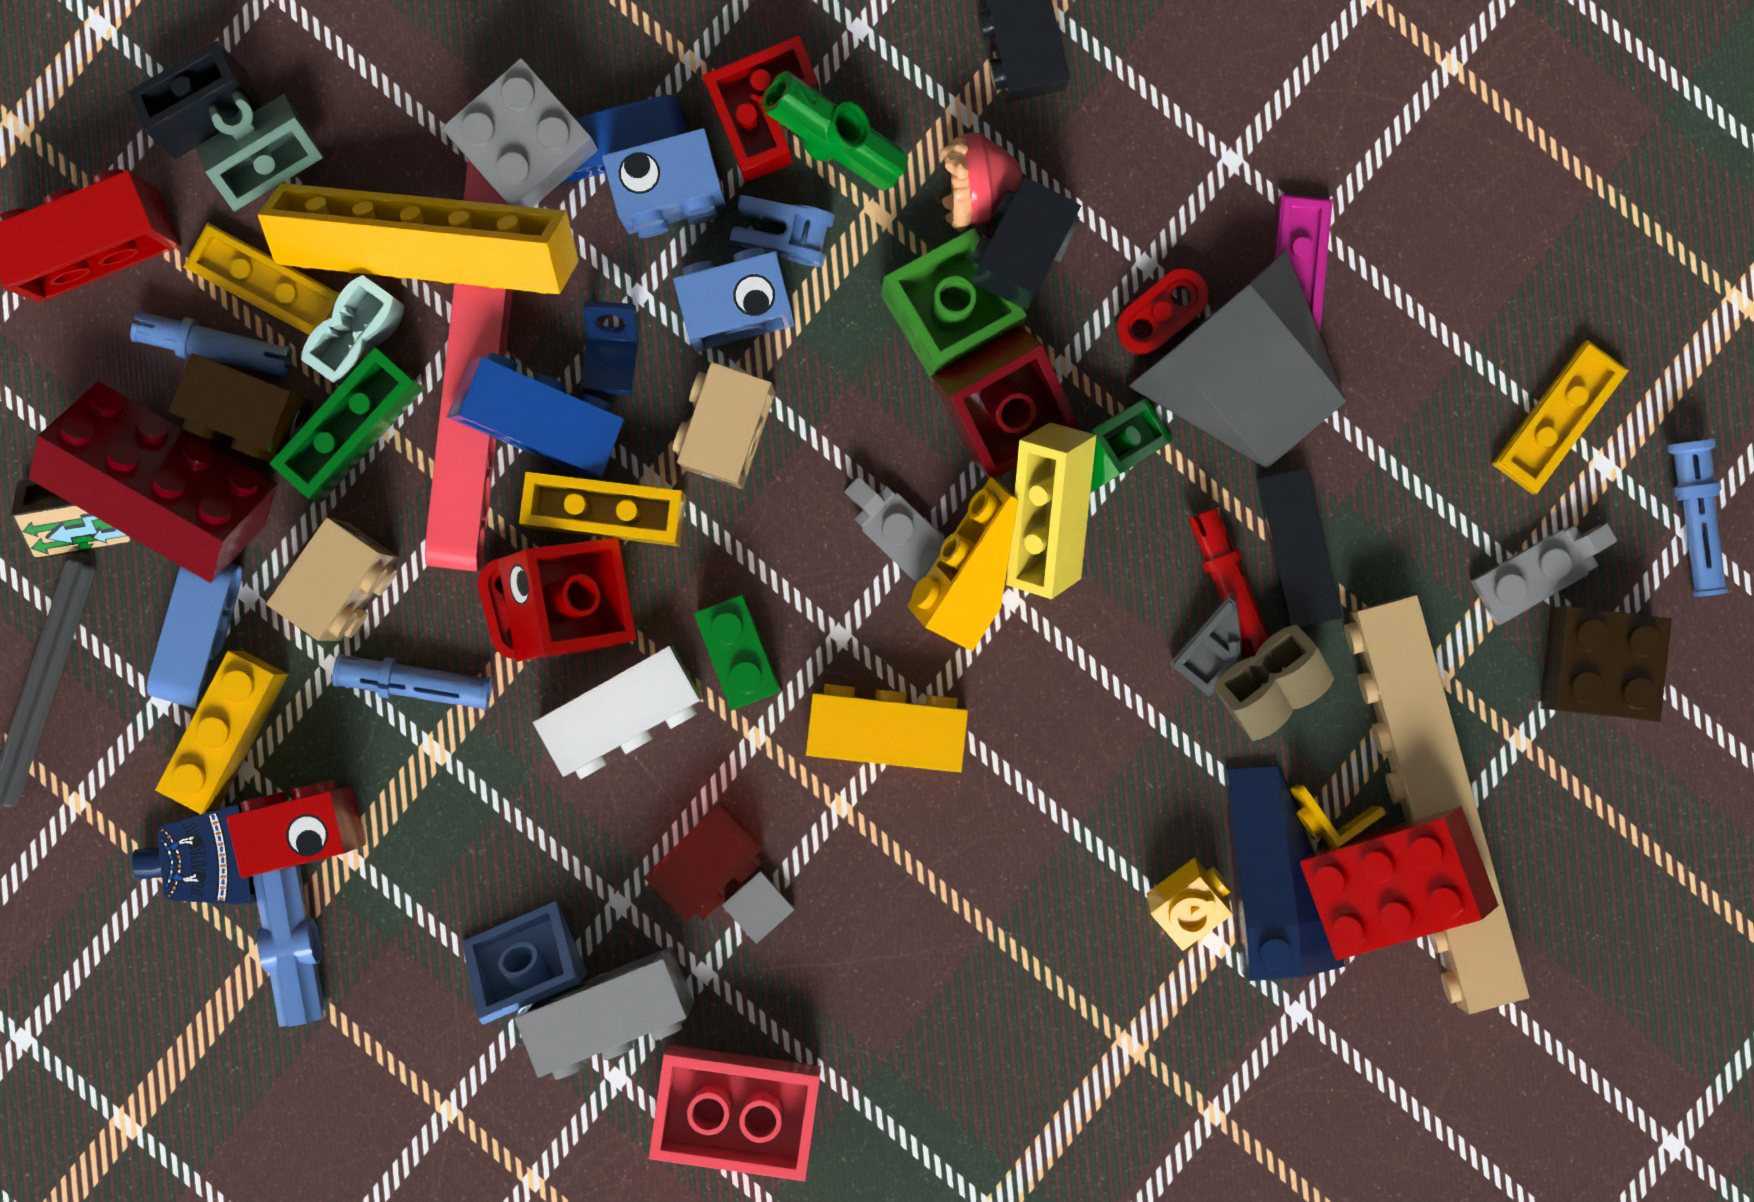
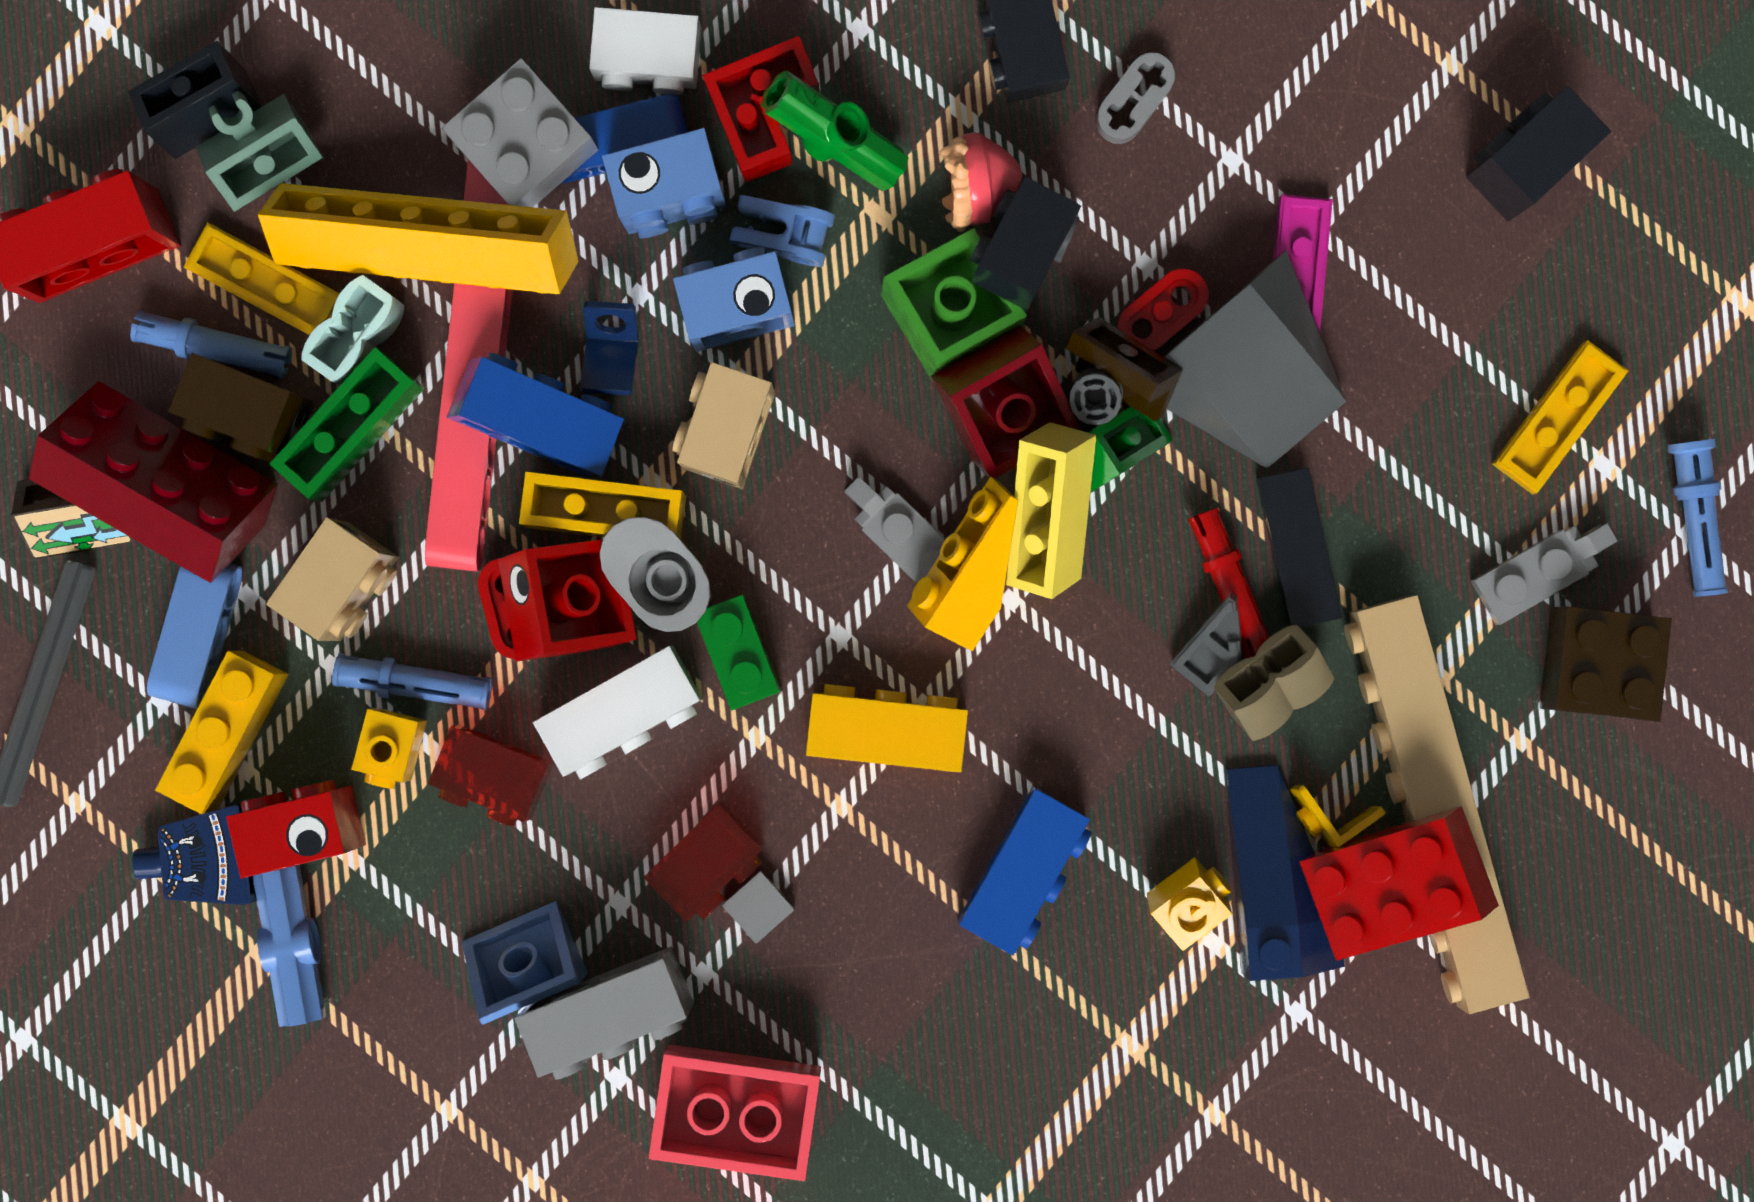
(388, 747): none -> yellow brick
(490, 775): none -> clear red brick
(645, 50): none -> white brick
(655, 573): none -> light grey piece
(1025, 872): none -> blue brick
(1099, 389): none -> dark grey wheel
(1143, 372): none -> dark brown panel
(1144, 105): none -> light grey beam
(1547, 144): none -> black brick

